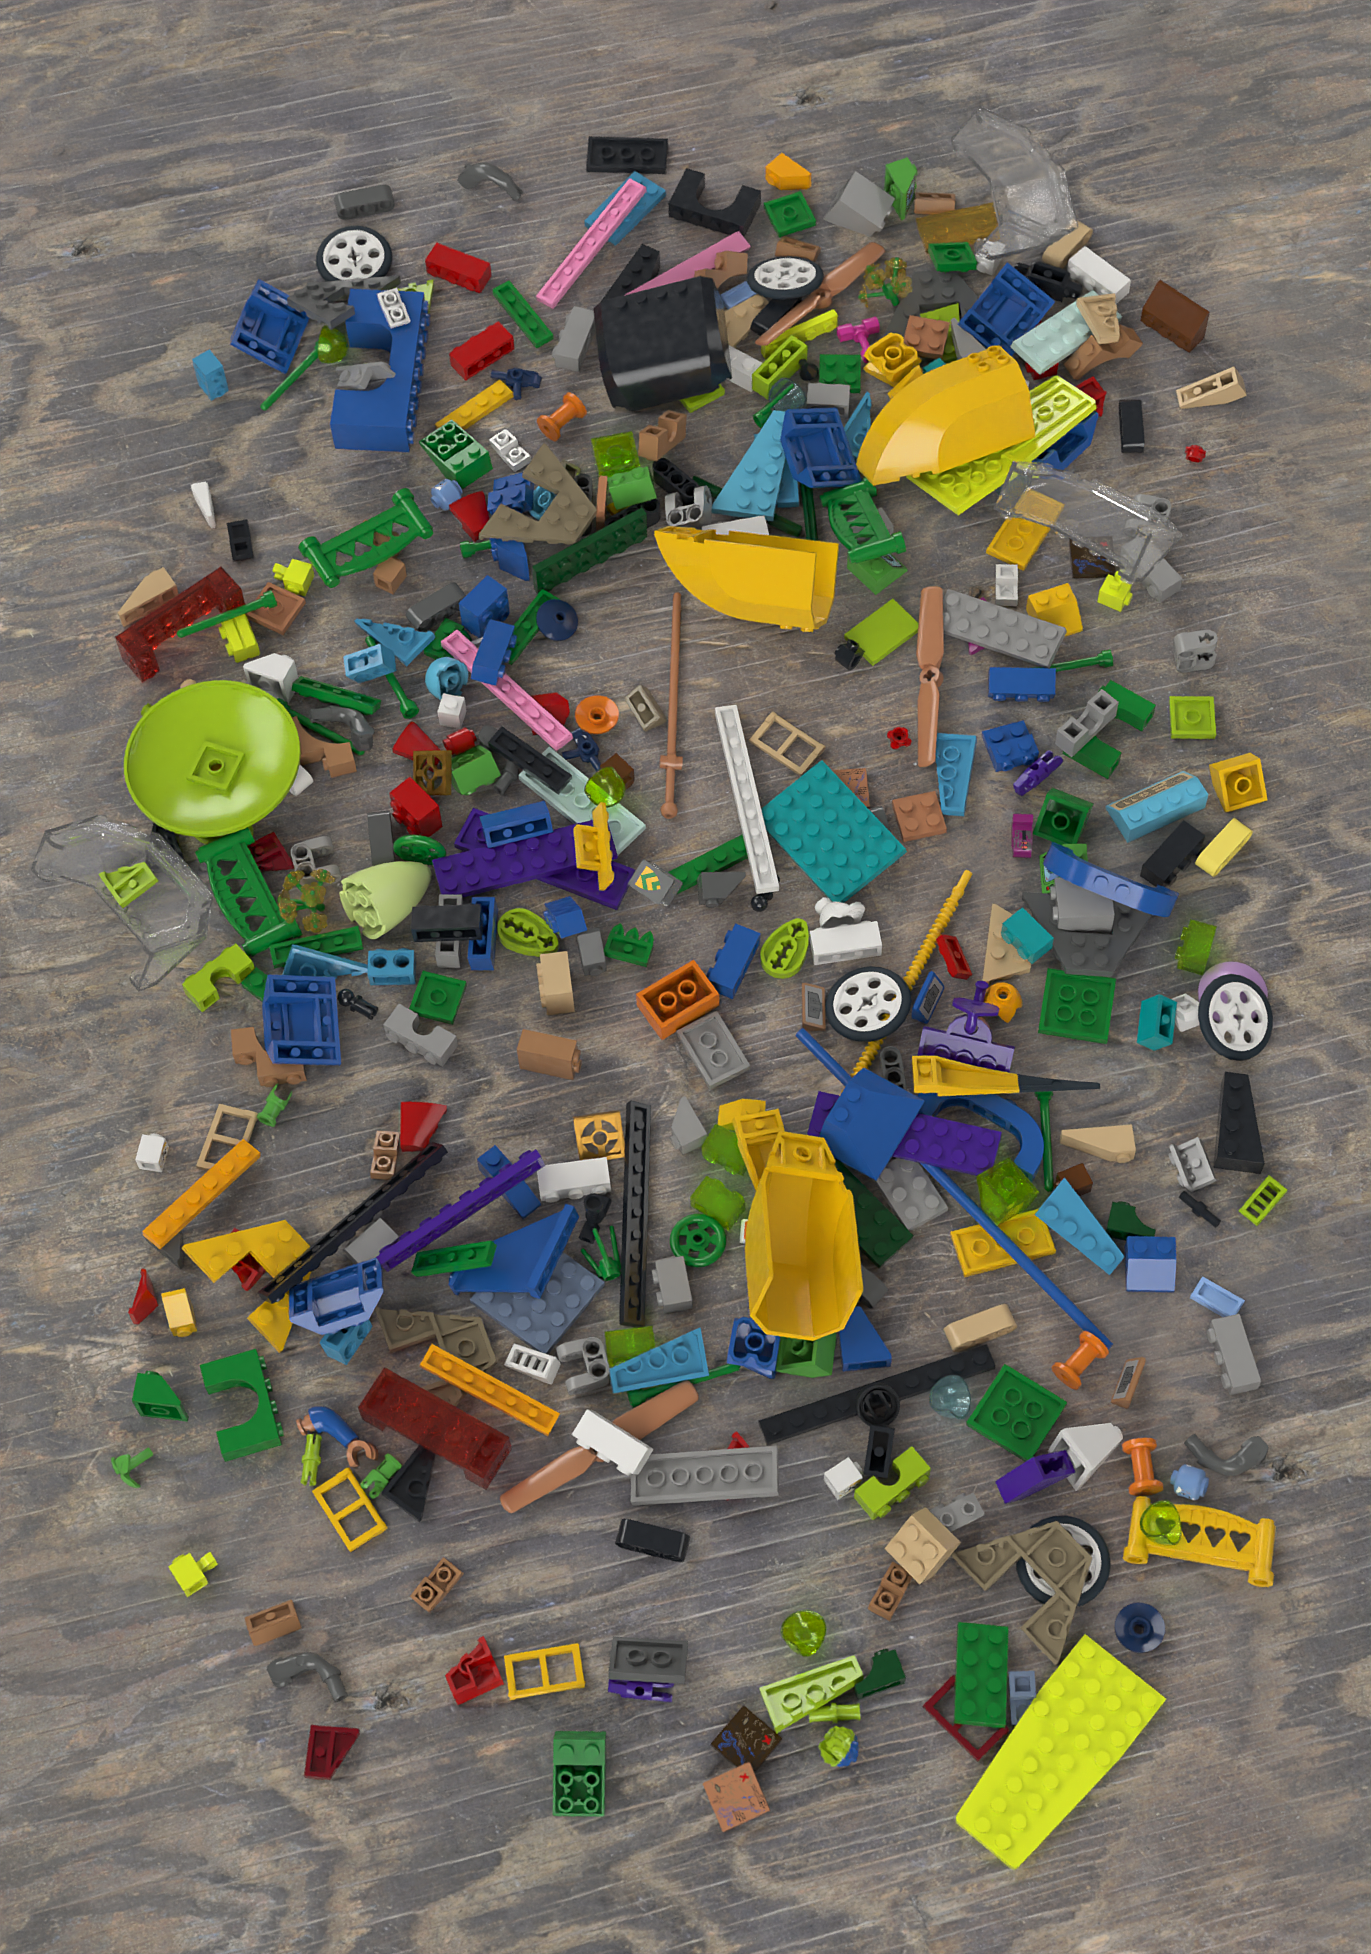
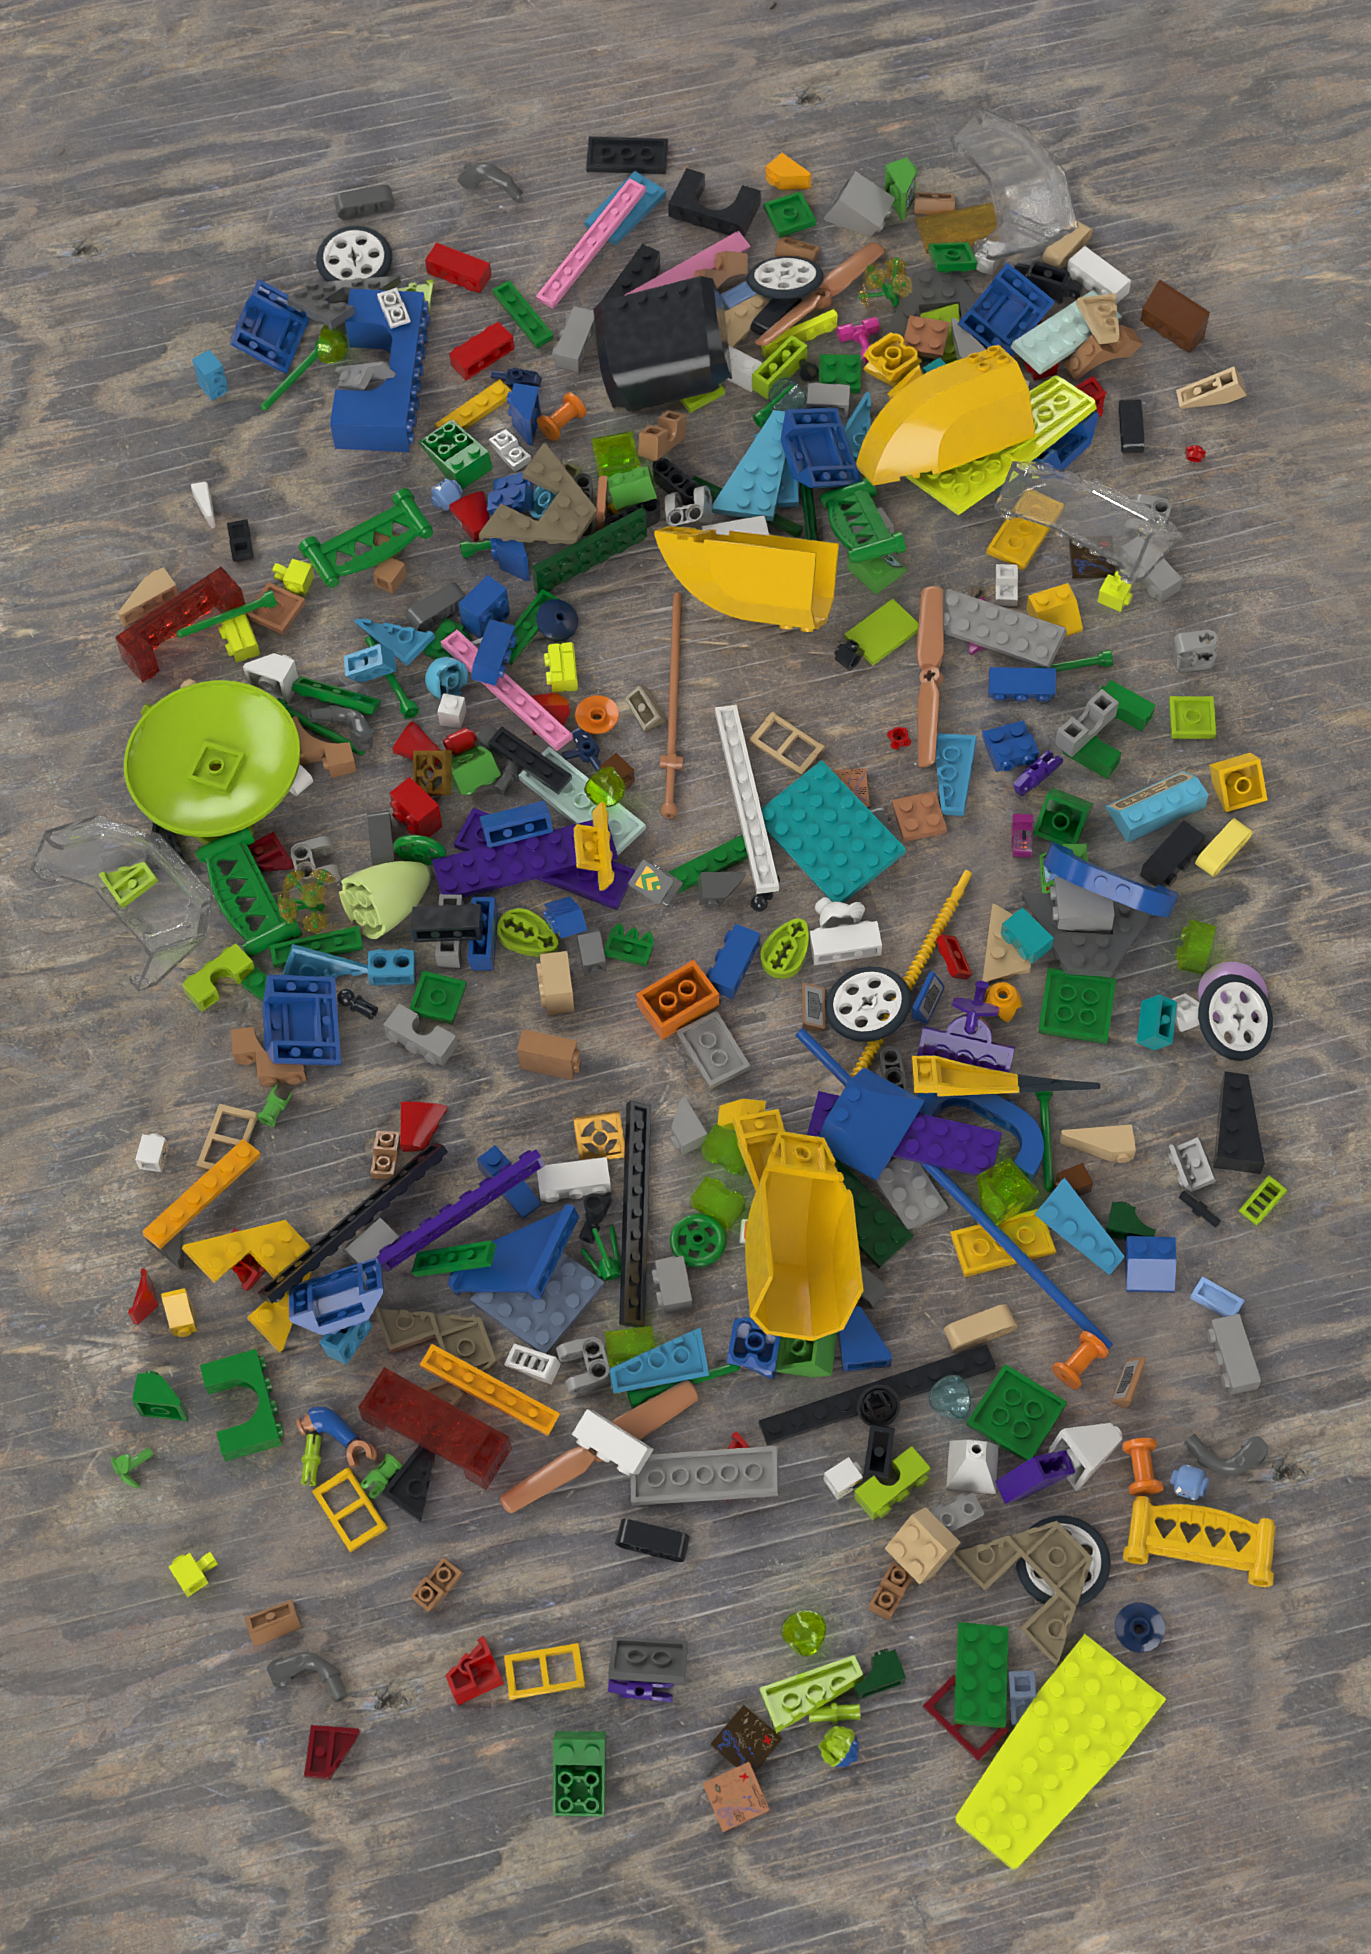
(524, 410): none -> blue slope
(562, 667): none -> neon yellow brick
(972, 1466): none -> white slope
(1161, 1523): clear neon green helmet -> none

